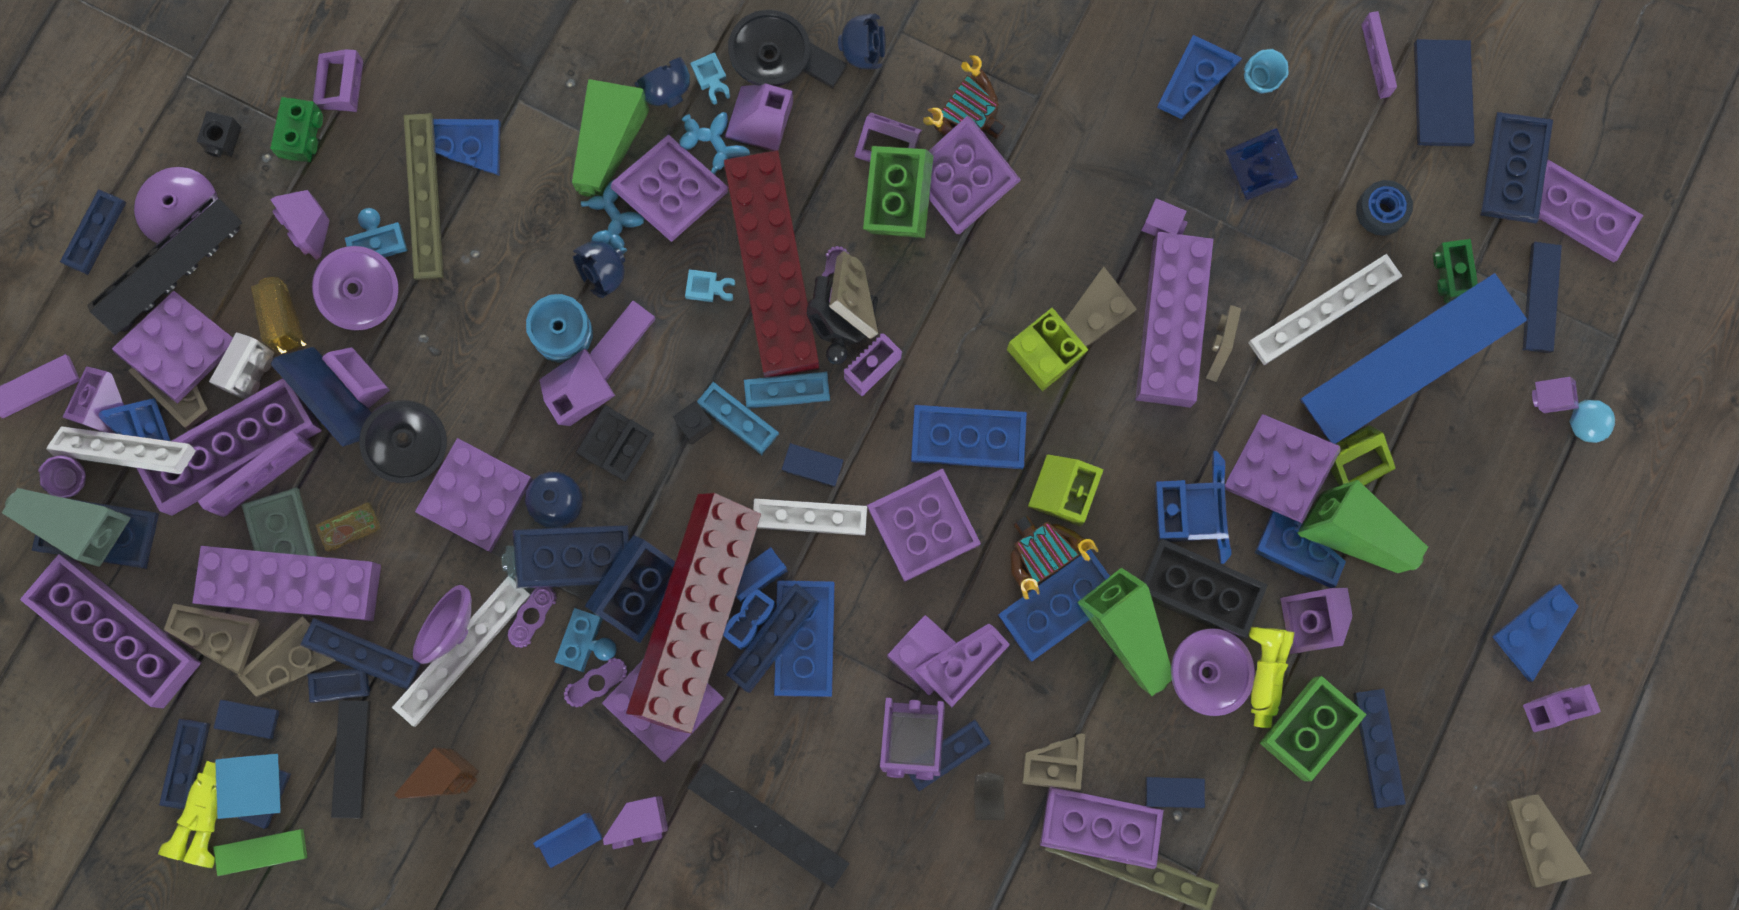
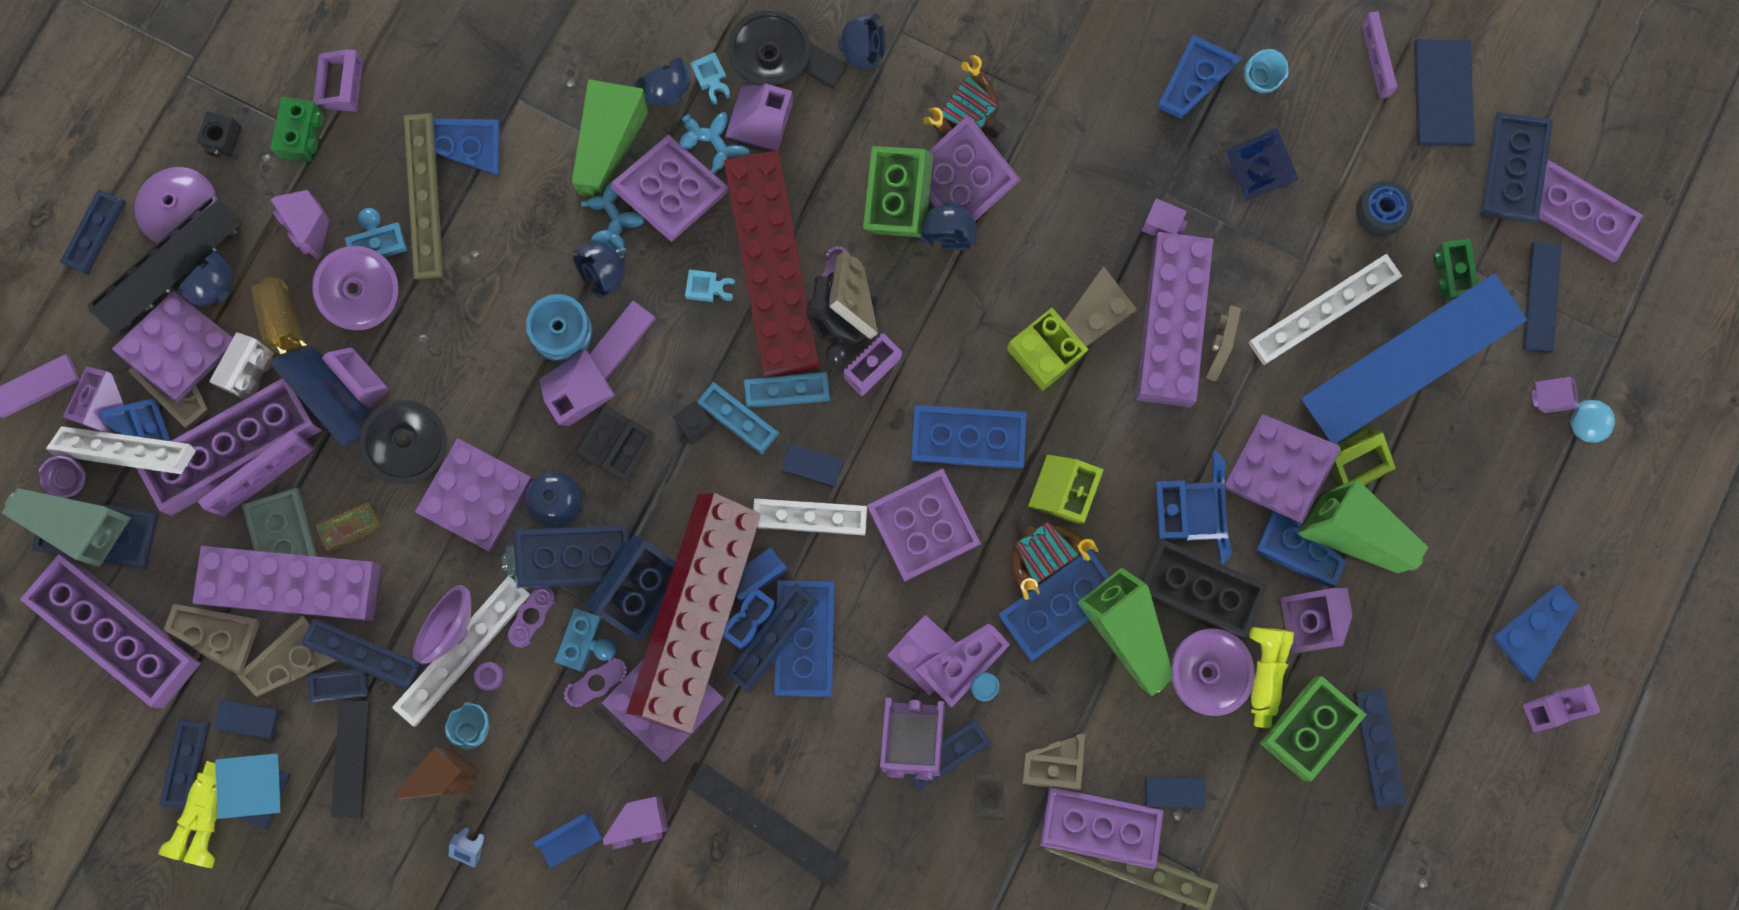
(208, 282): none -> dark blue cylinder
(260, 852): bright green tile -> none
(465, 849): none -> medium blue tile
(467, 726): none -> medium azure hair
(489, 676): none -> medium lavender tile
(888, 127): medium lavender tile -> none
(950, 226): none -> dark blue cylinder
(985, 686): none -> dark azure piece
(1543, 843): dark tan wing -> none

